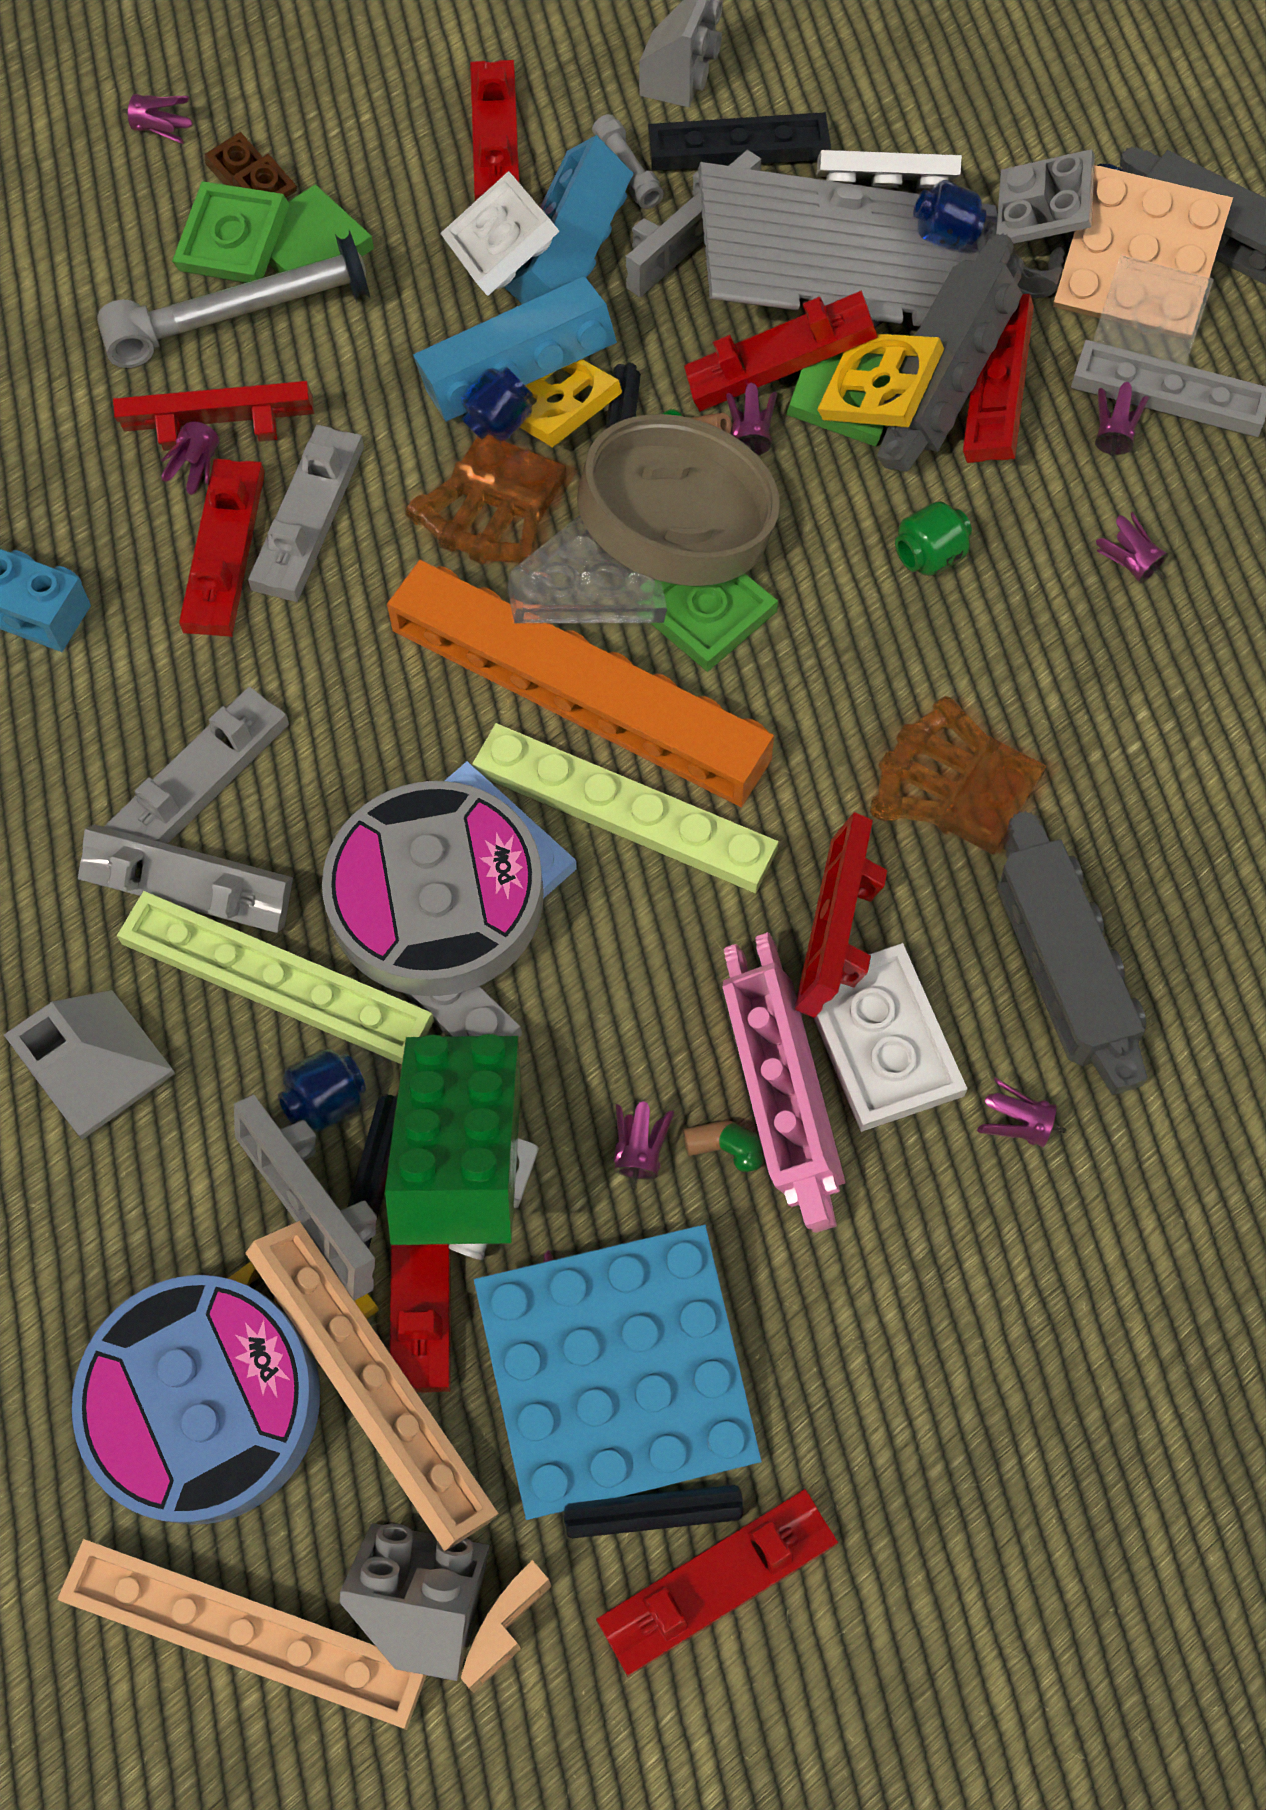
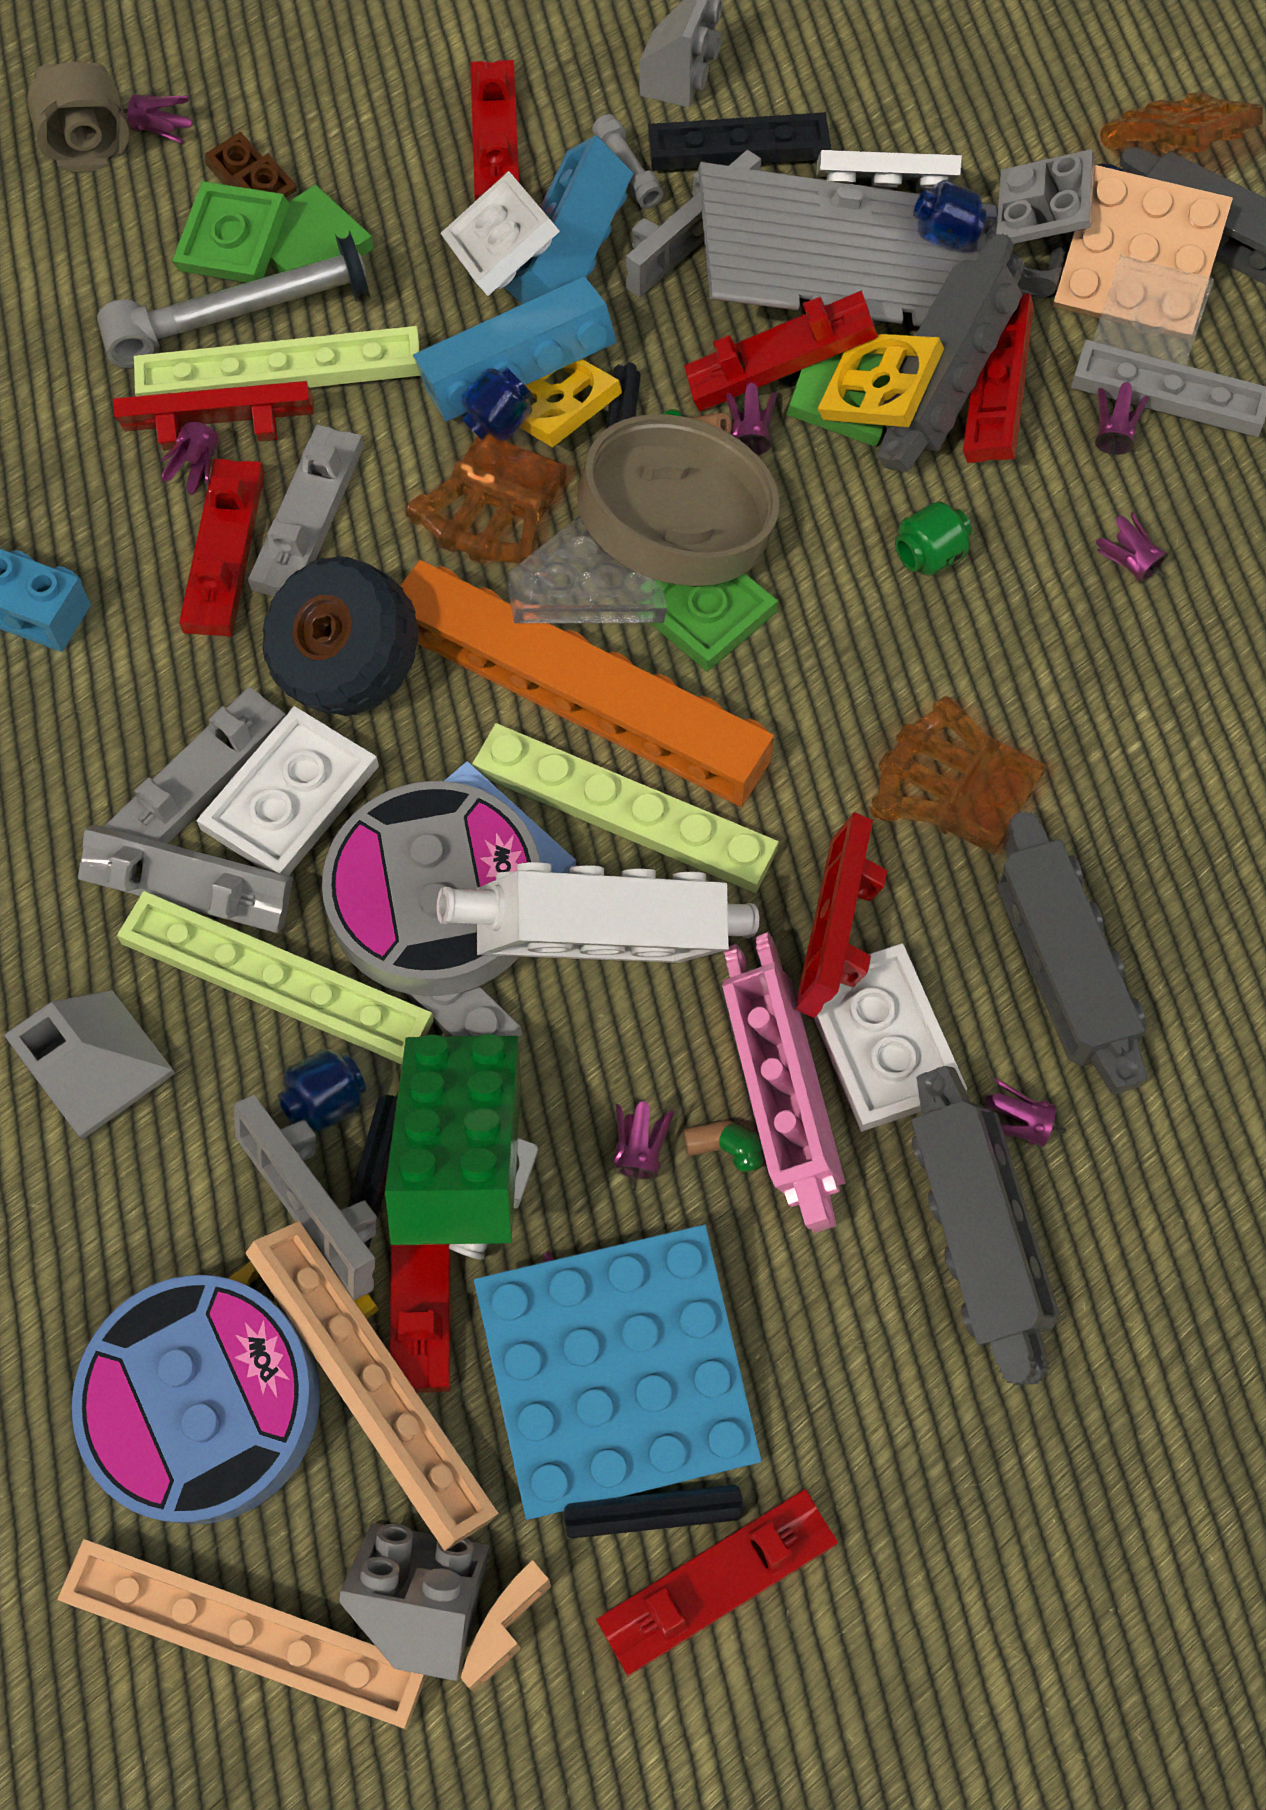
(77, 115): none -> dark tan brick
(288, 793): none -> white plate
(311, 359): none -> yellowish green plate
(340, 636): none -> black wheel
(599, 915): none -> white brick
(985, 1226): none -> dark grey hinge
(1183, 123): none -> clear orange plate

